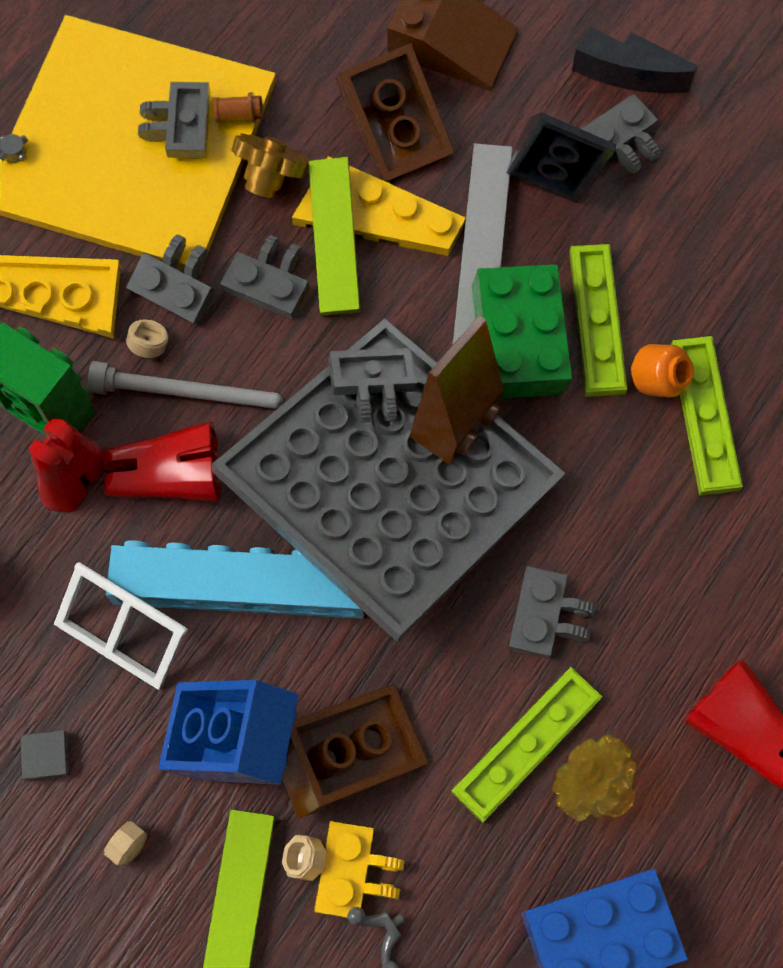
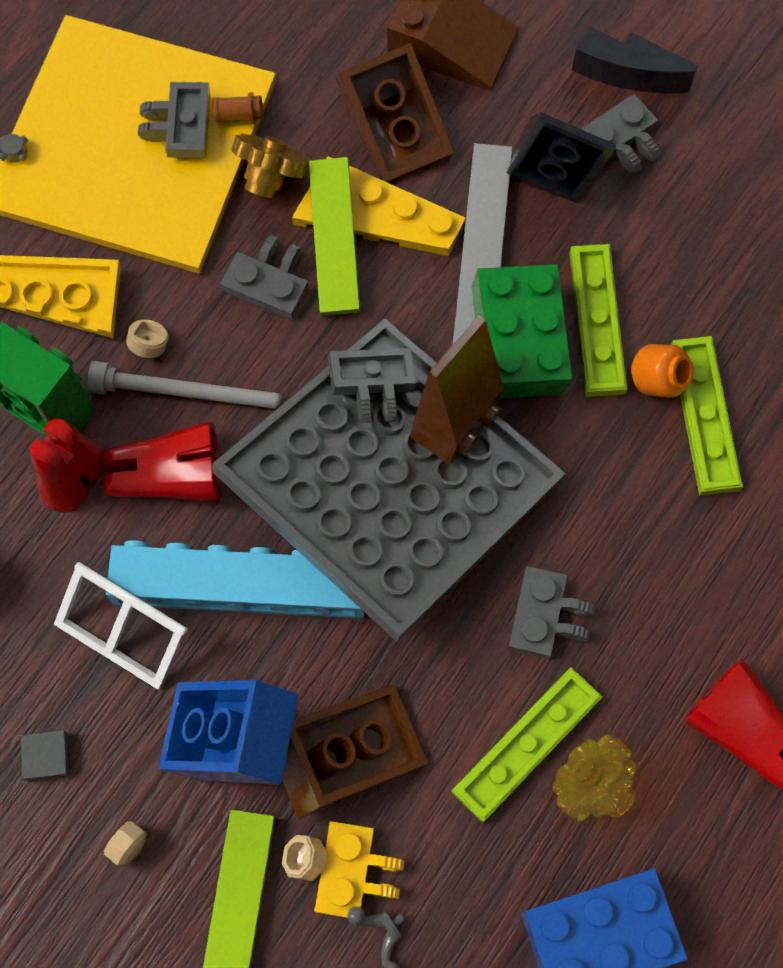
(169, 286): dark grey hinge -> none

